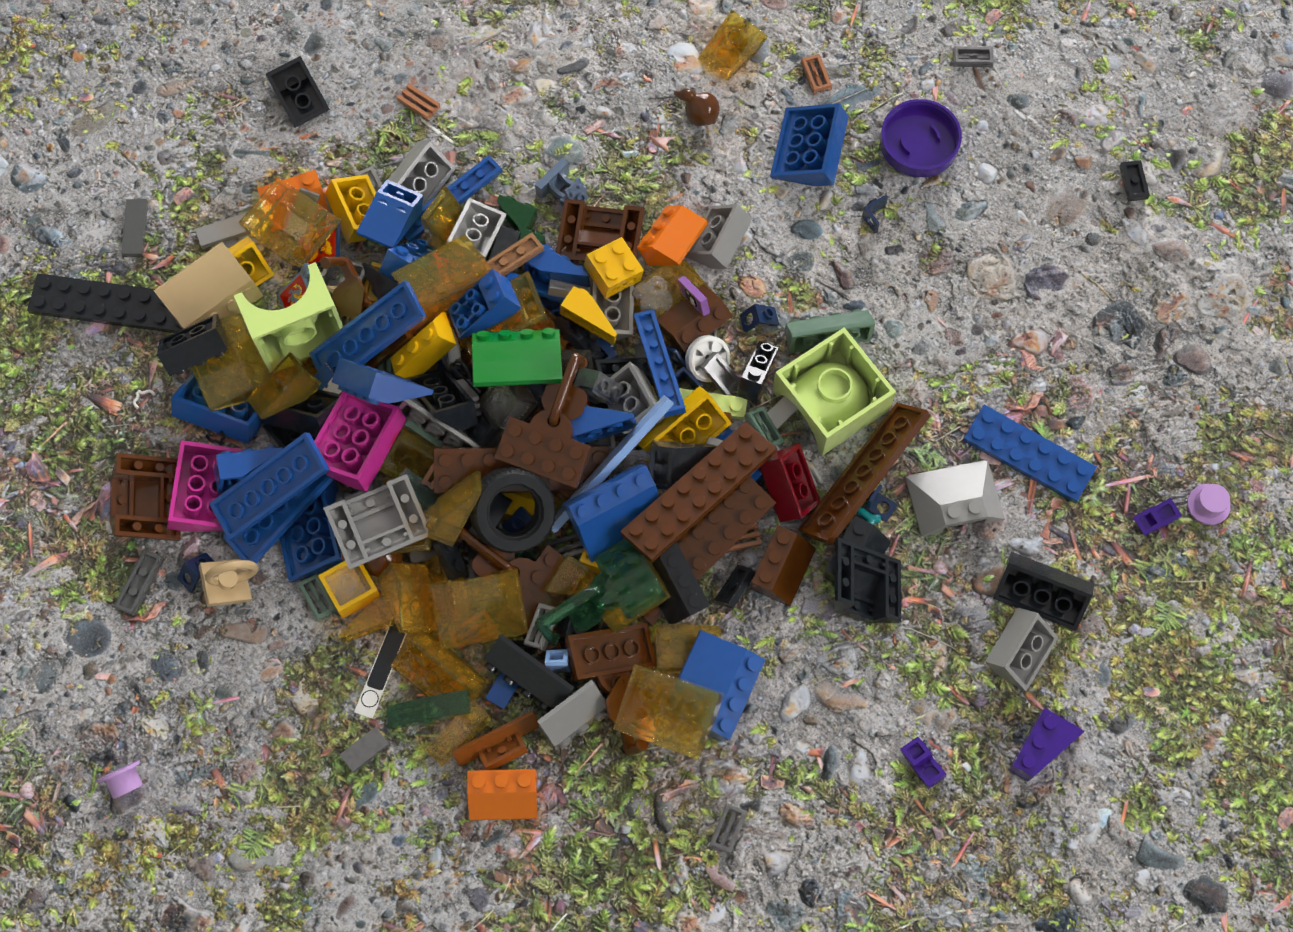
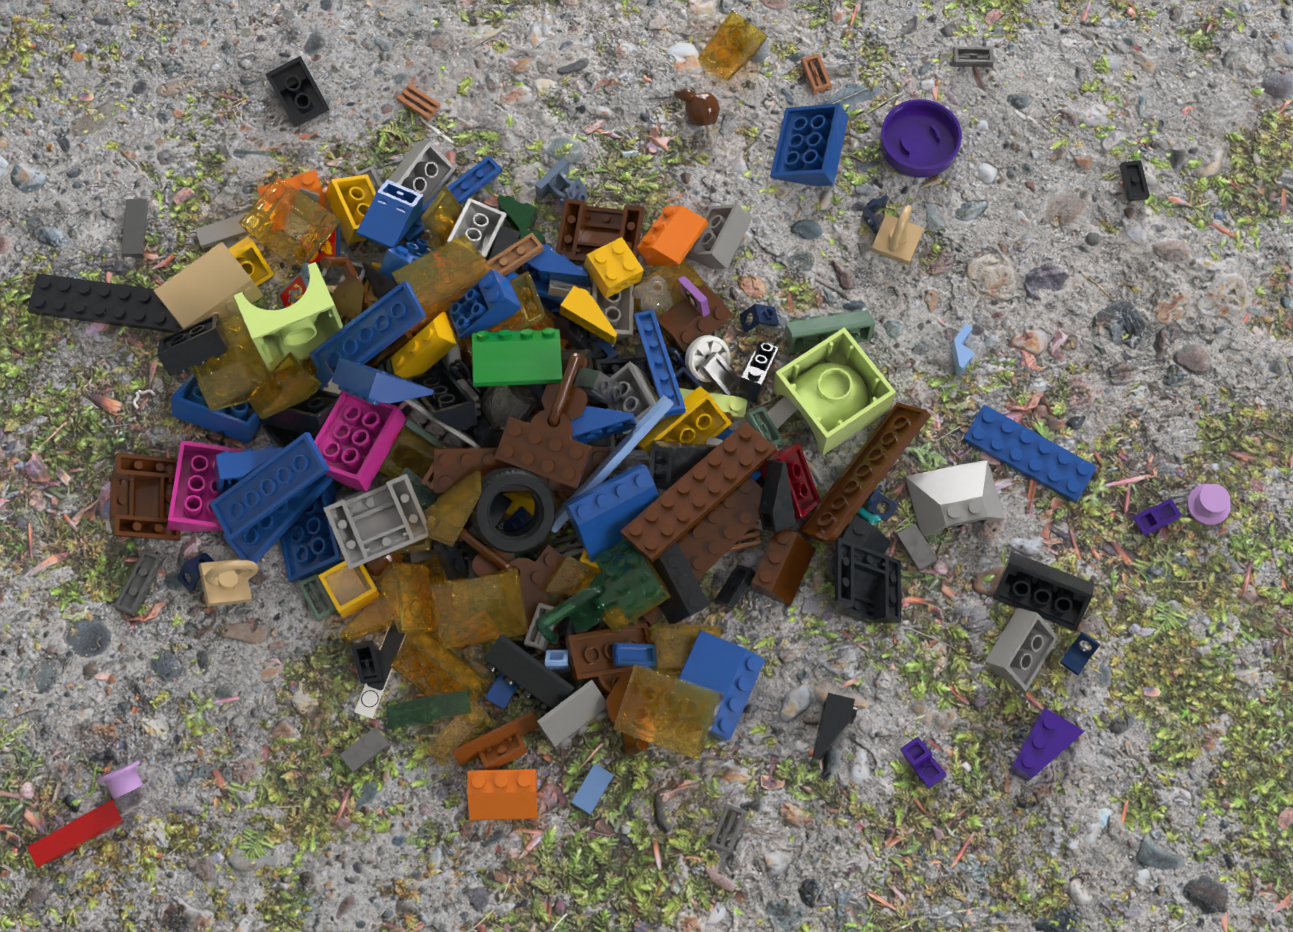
(75, 833): none -> red slope
(367, 661): none -> black slope
(592, 789): none -> medium blue tile
(632, 653): none -> blue tile
(776, 501): none -> black slope
(835, 717): none -> black slope
(898, 237): none -> tan tile
(916, 547): none -> flat silver tile
(961, 355): none -> light blue slope
(1076, 656): none -> dark blue bracket

